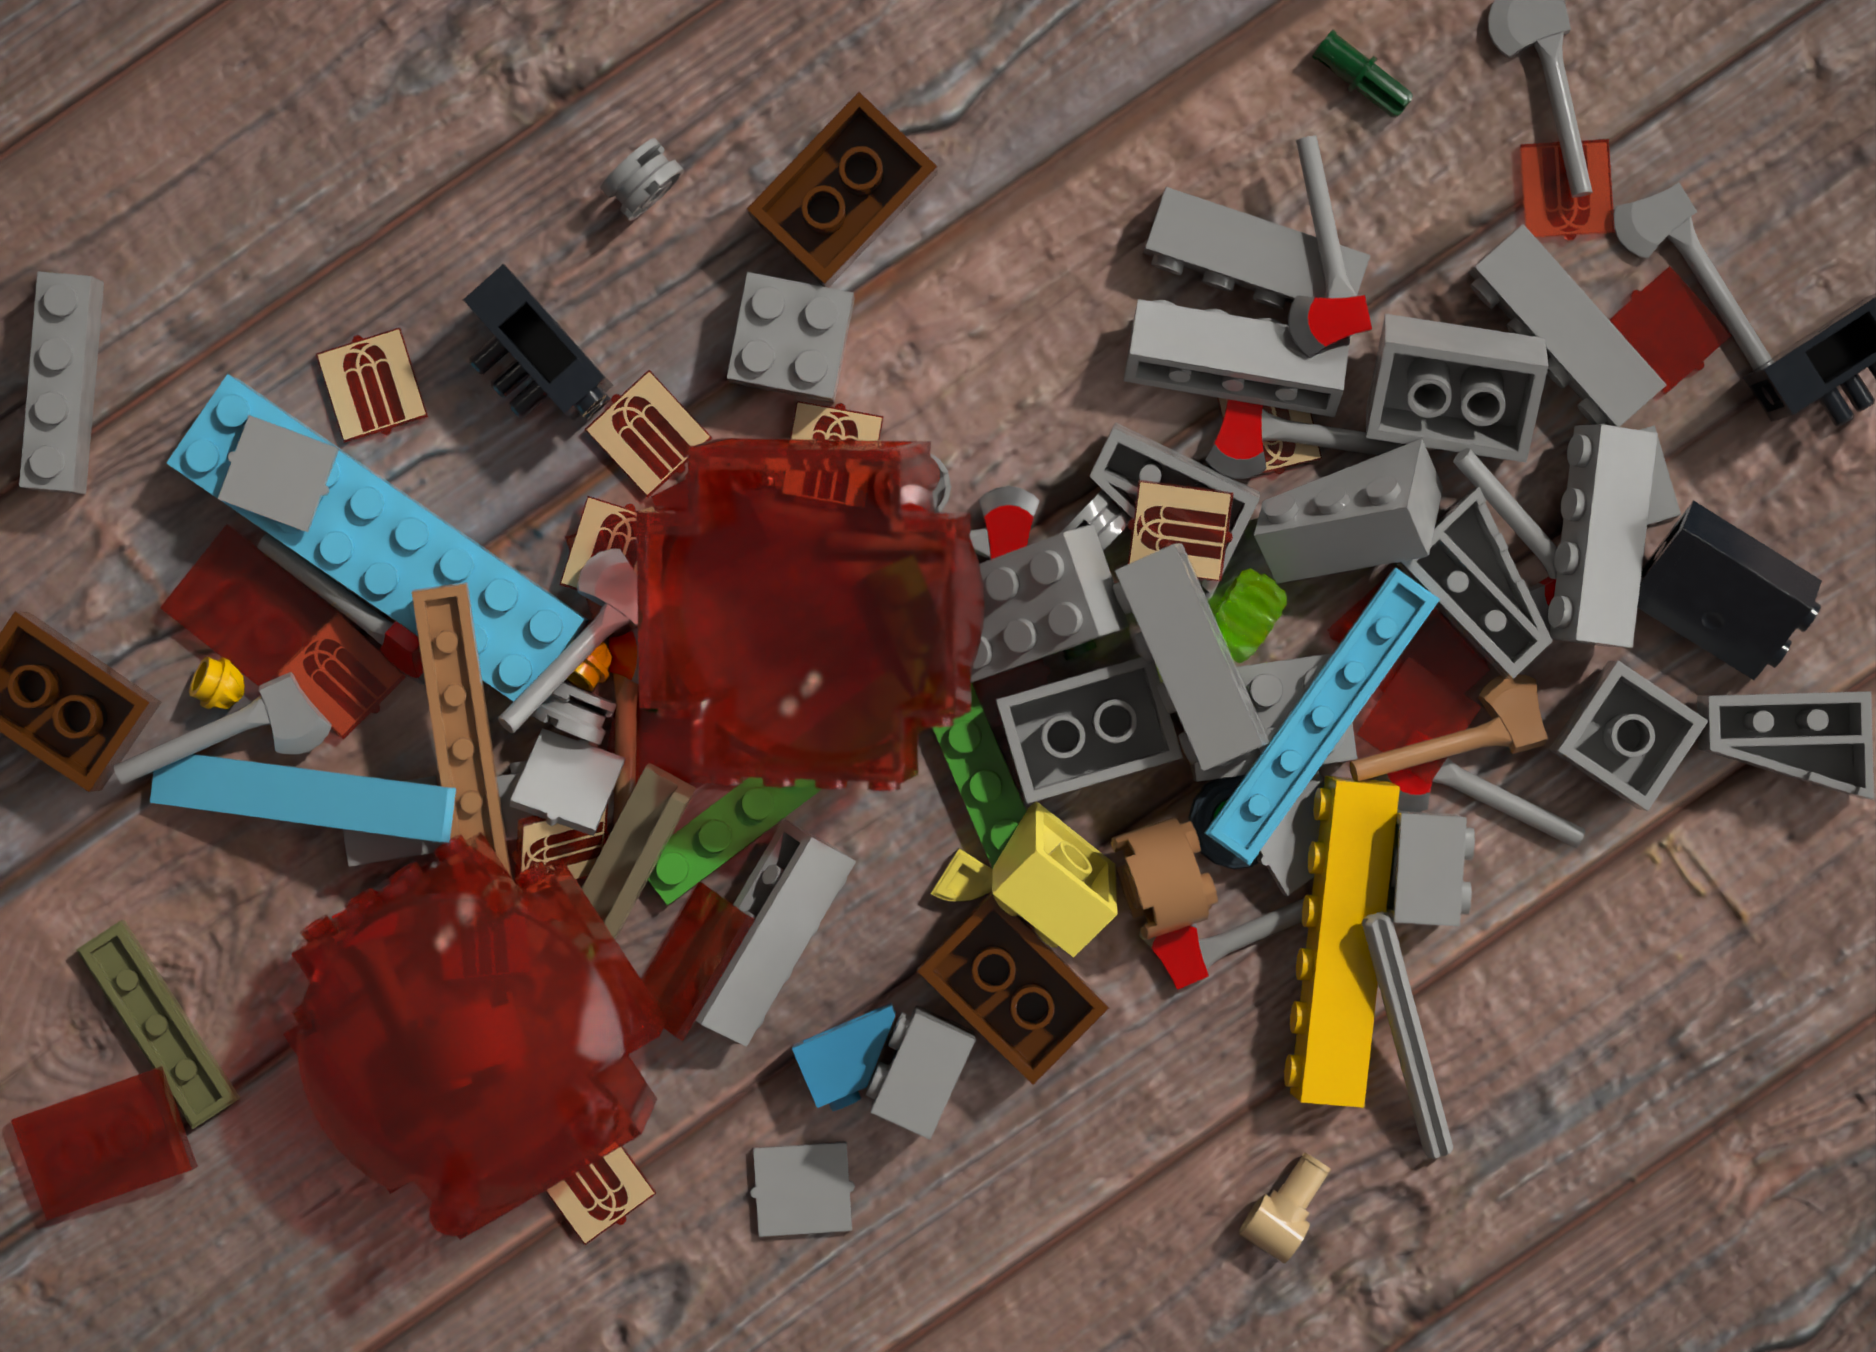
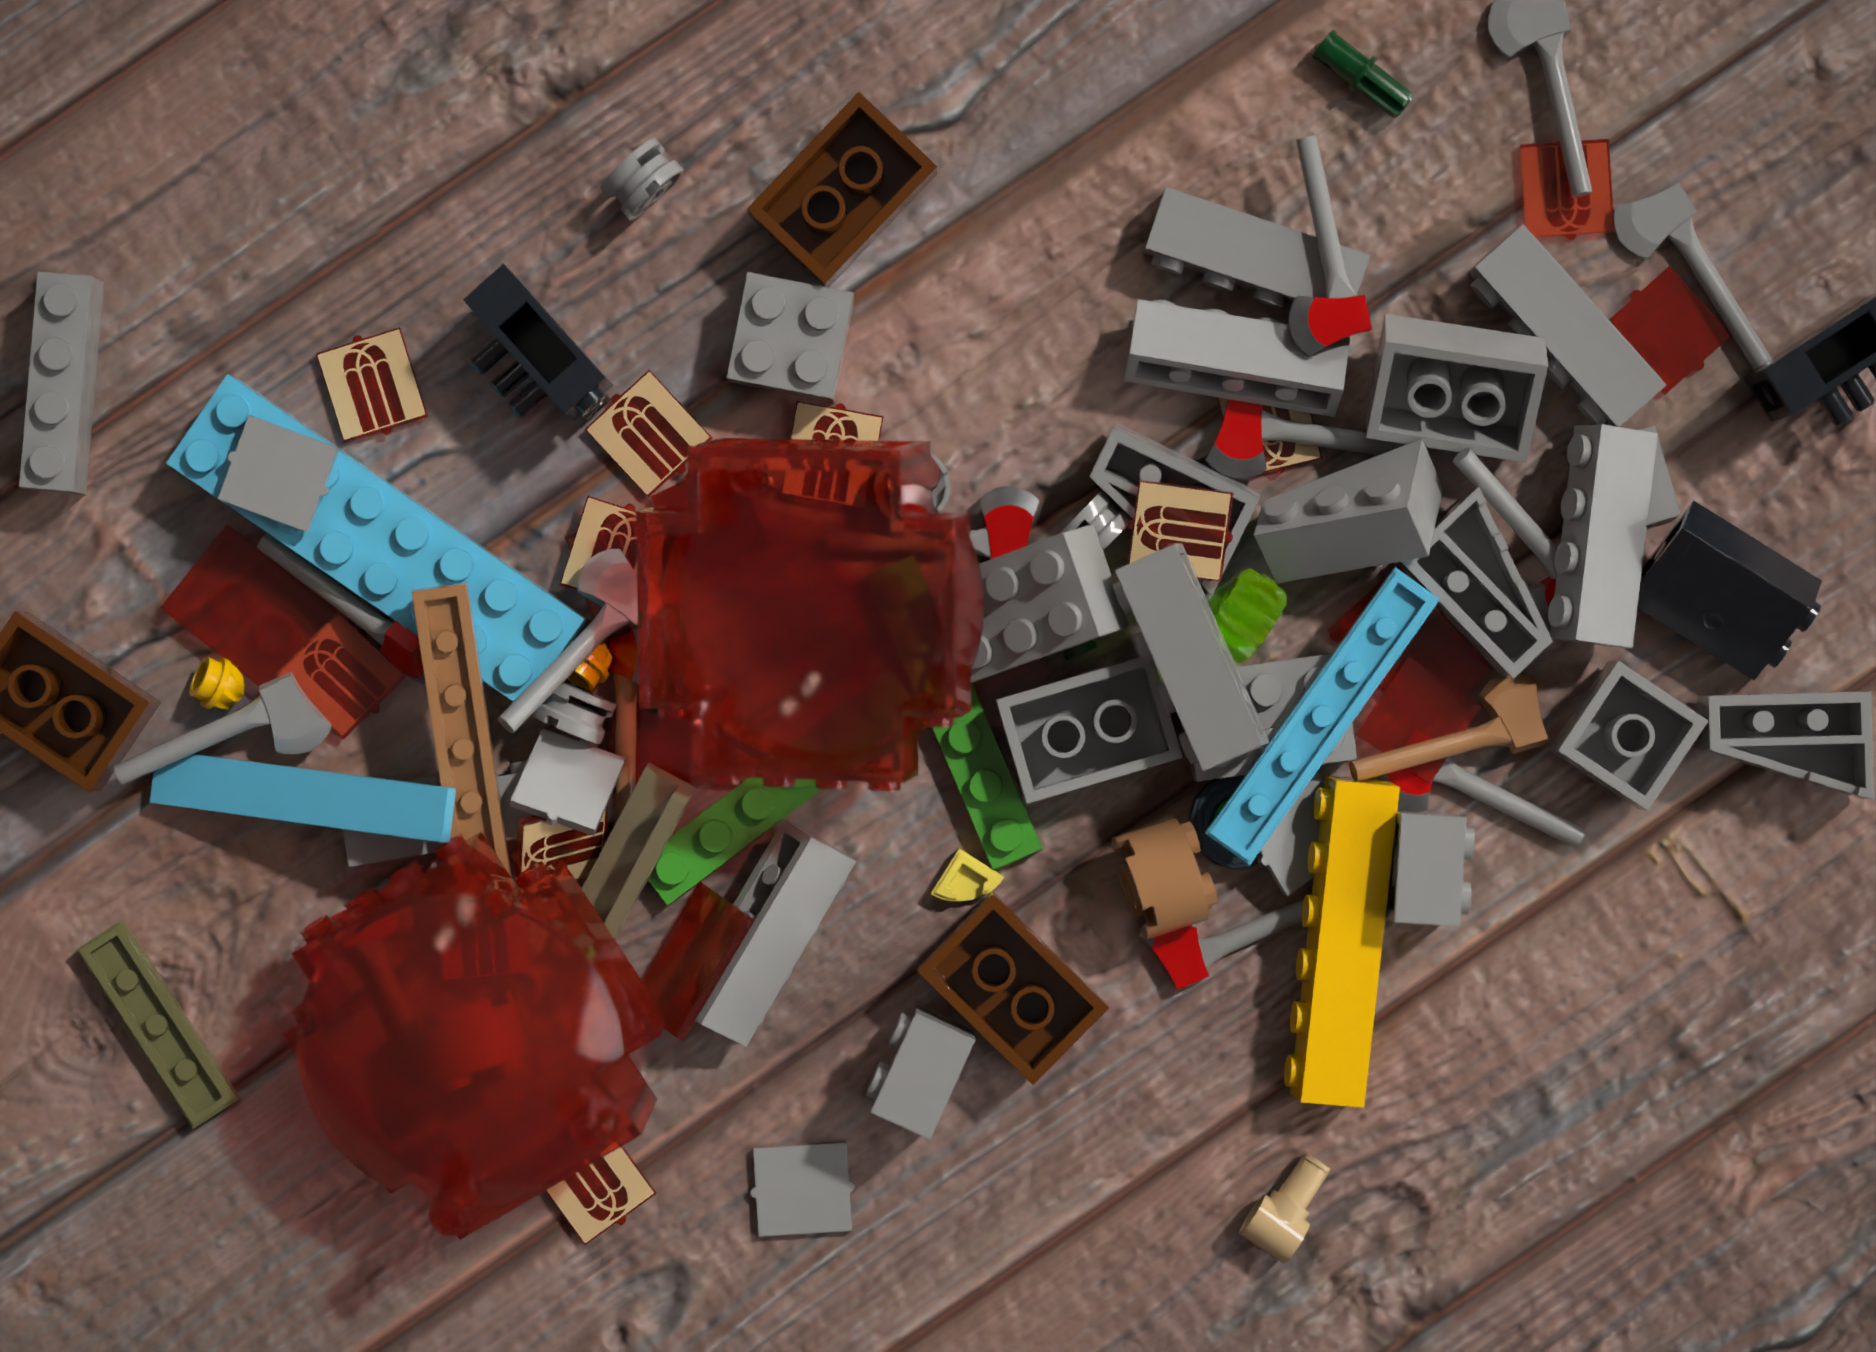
(104, 1143): clear red tile -> none
(844, 1057): dark azure slope -> none
(1055, 881): light yellow slope -> none
(1407, 1034): light grey axle -> none

